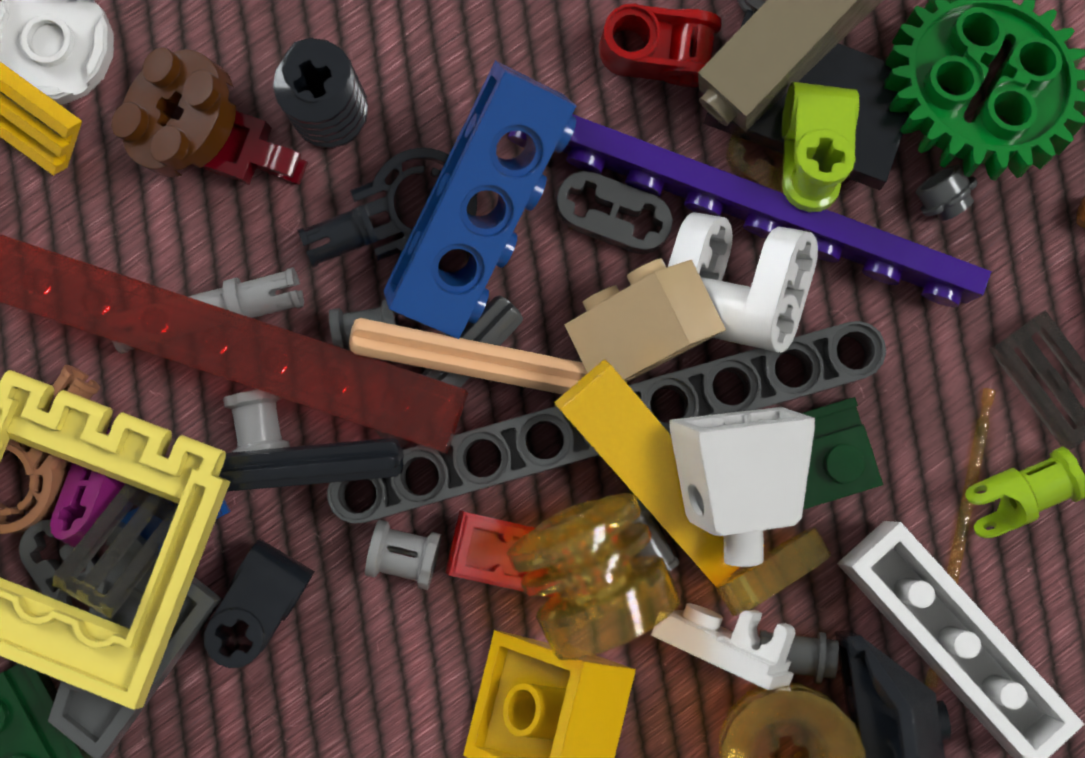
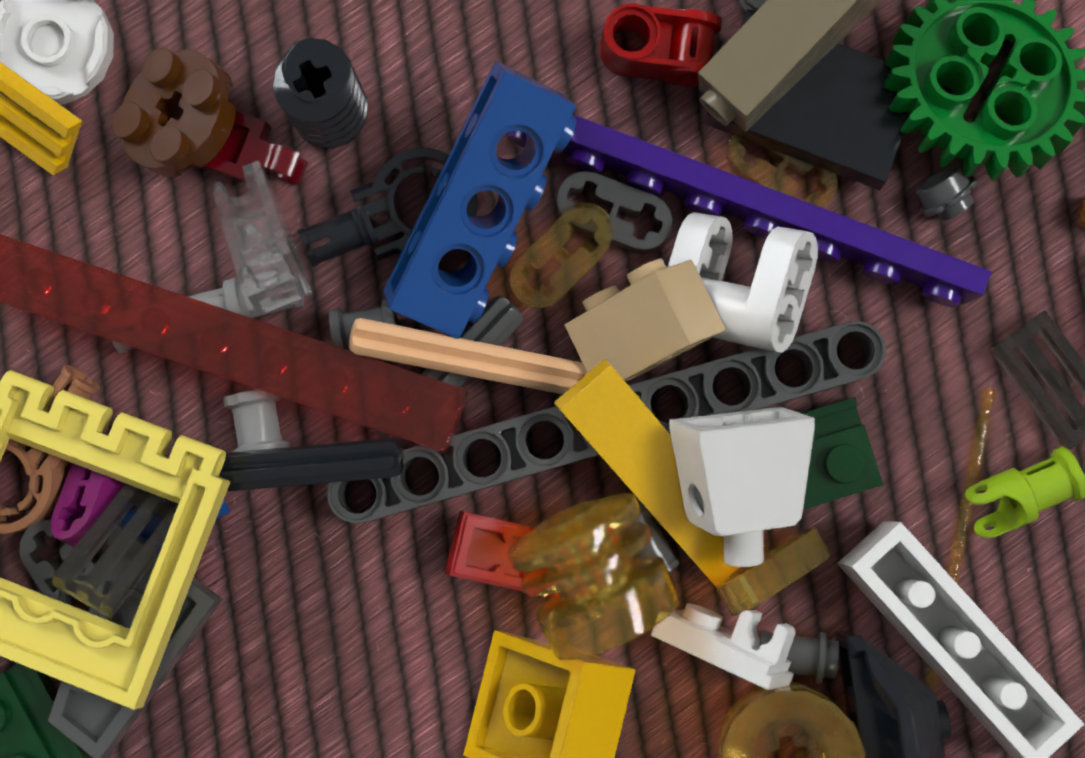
(261, 244): none -> clear hinge
(261, 596): black piece -> none
(388, 540): light grey bush -> none
(572, 265): none -> clear yellow beam
(817, 143): lime piece -> none

